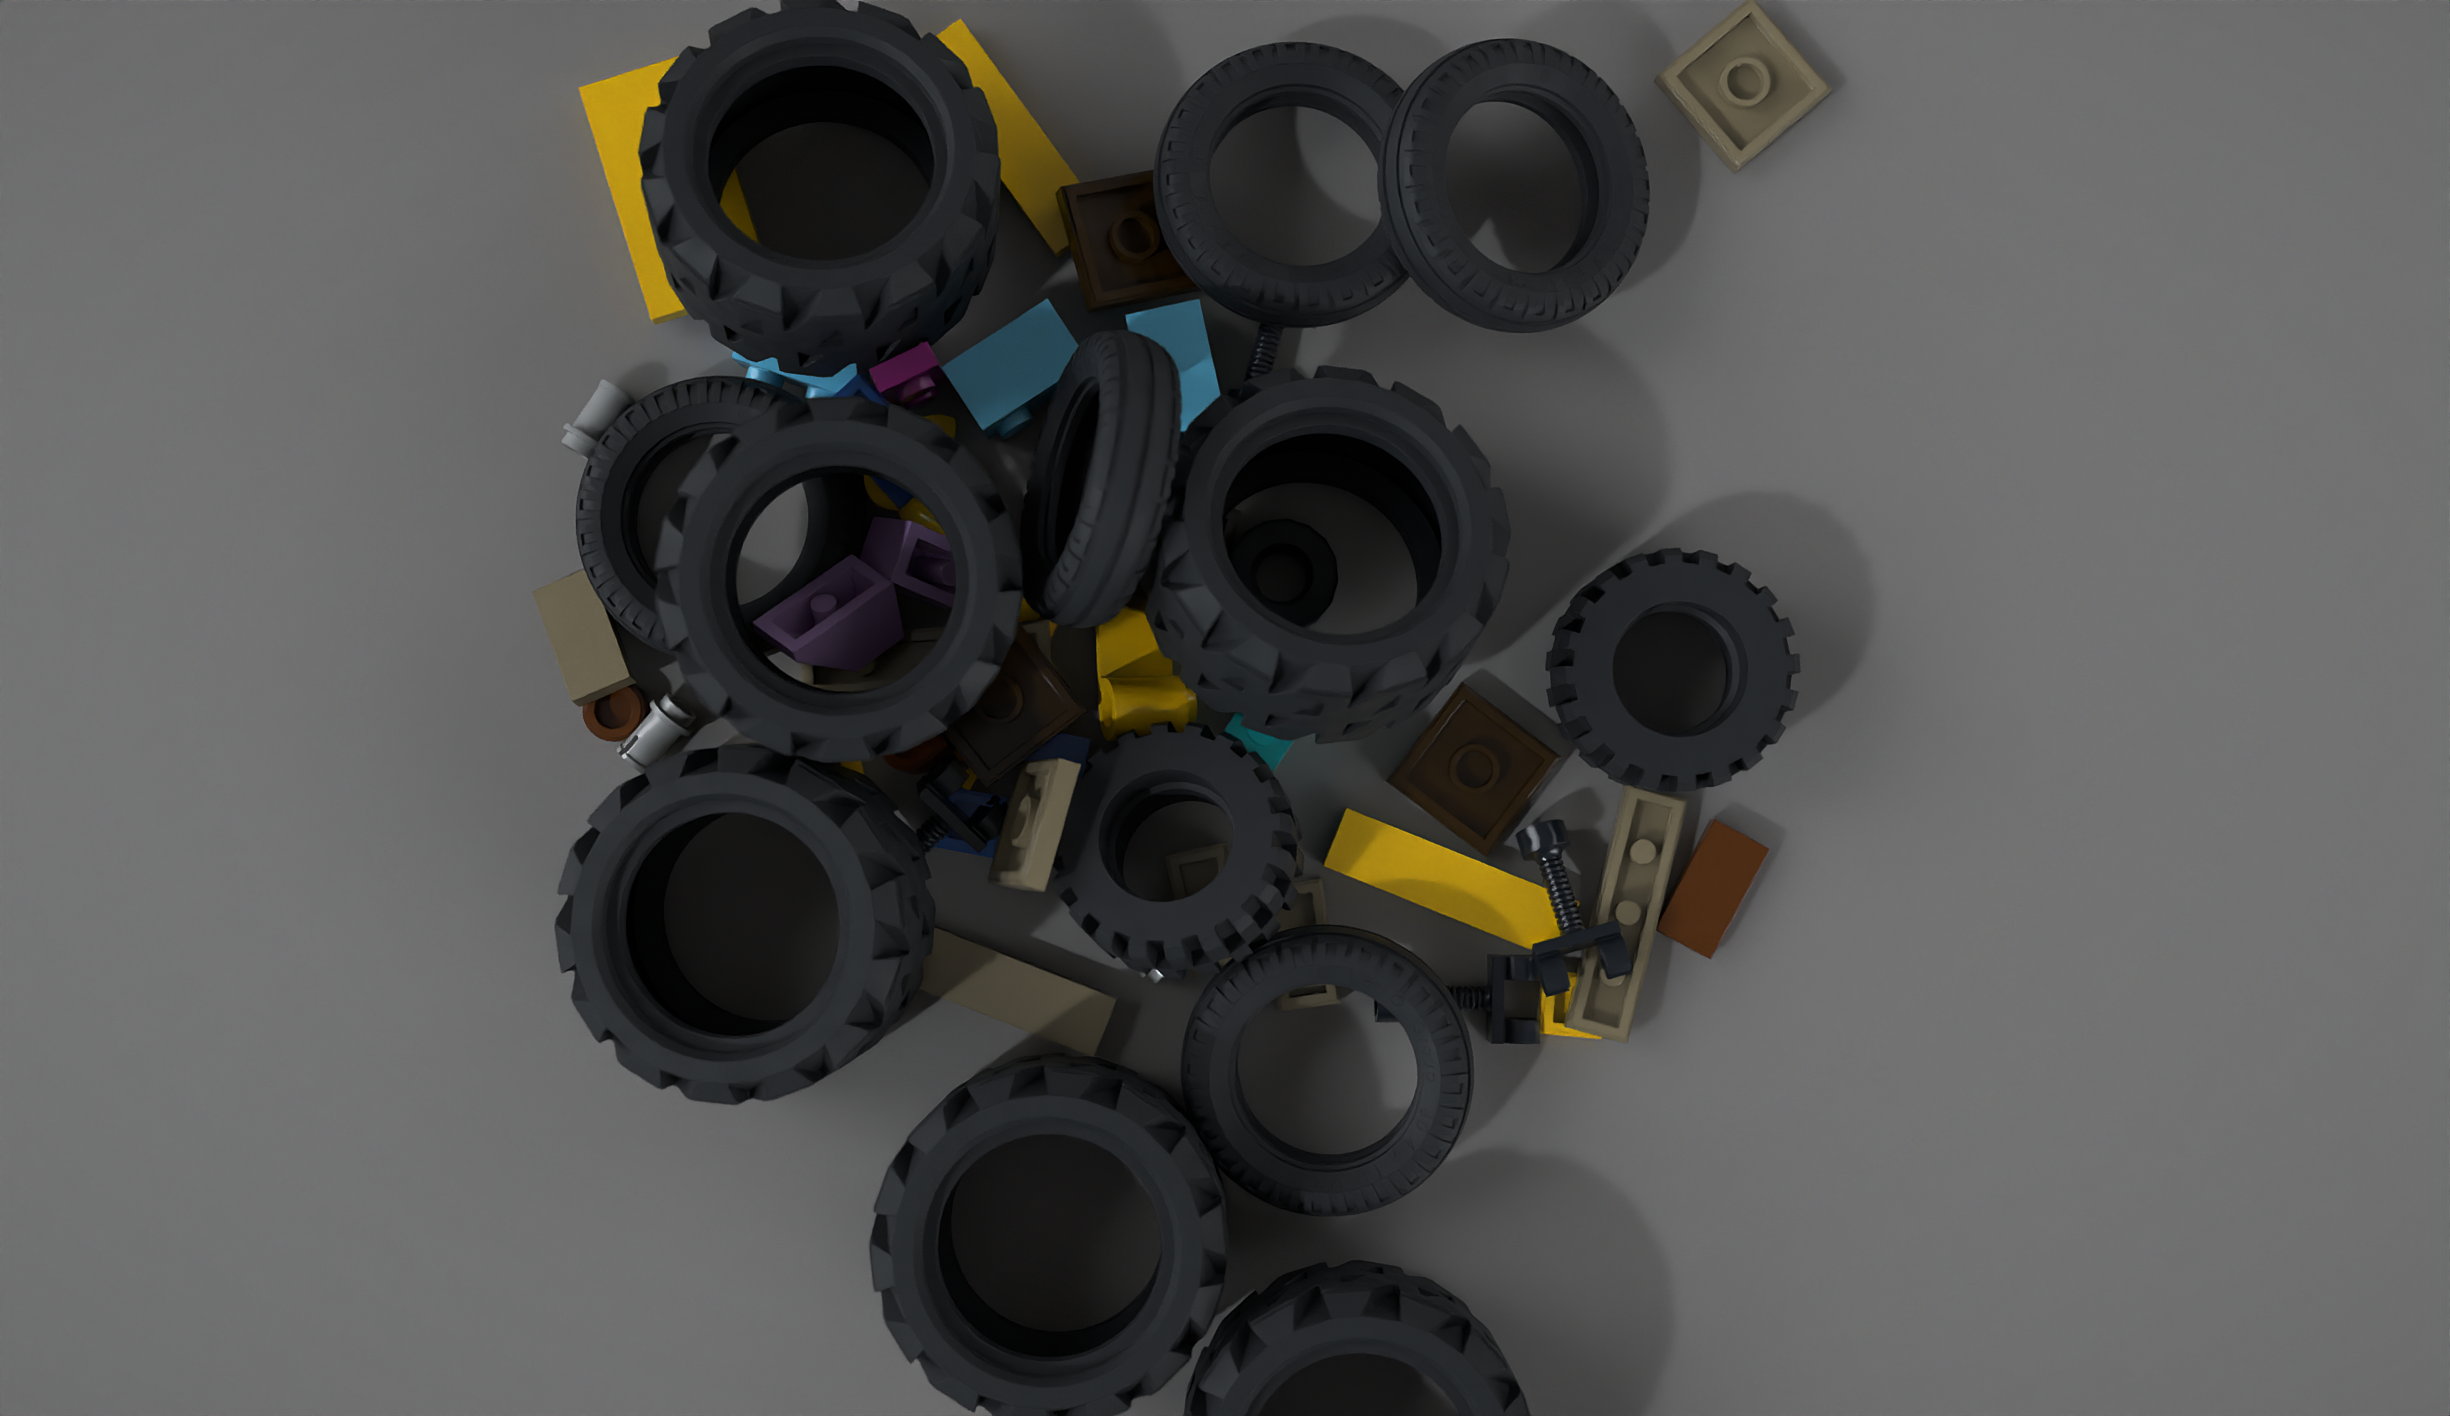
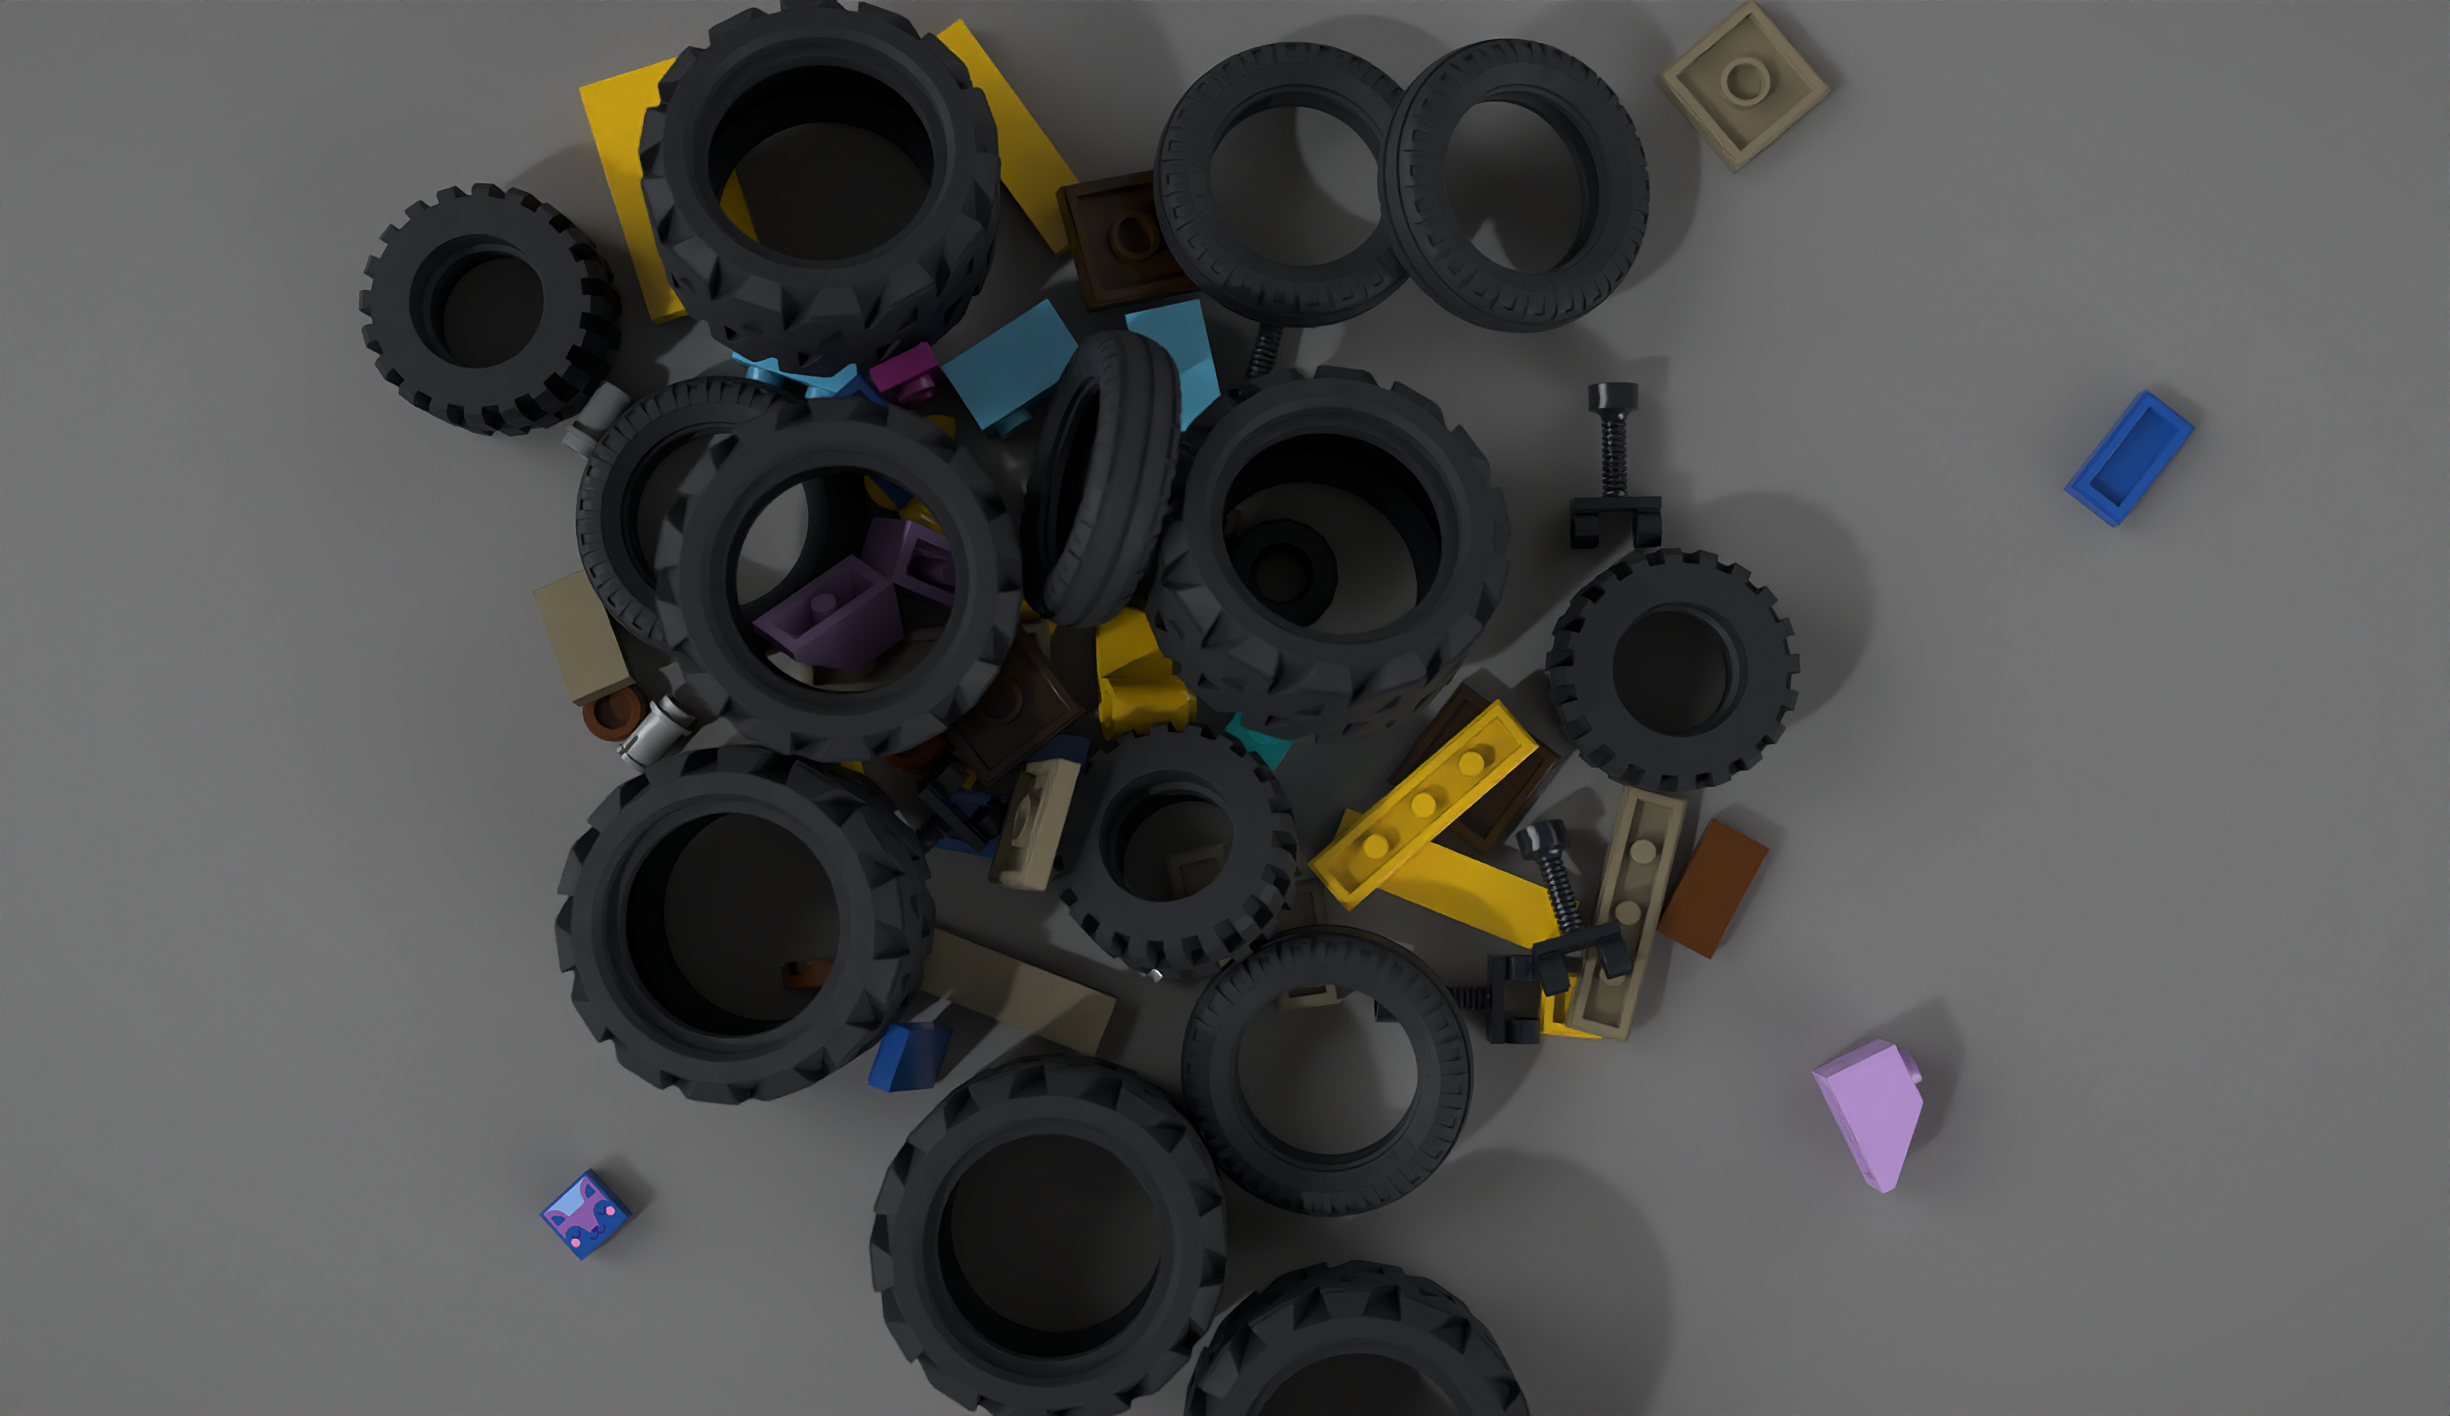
(428, 261): none -> black tyre
(586, 1214): none -> tile
(806, 972): none -> reddish brown tile
(909, 1056): none -> blue tile
(1422, 805): none -> yellow tile
(1613, 404): none -> black bar
(1874, 1106): none -> lavender slope
(2129, 458): none -> blue tile

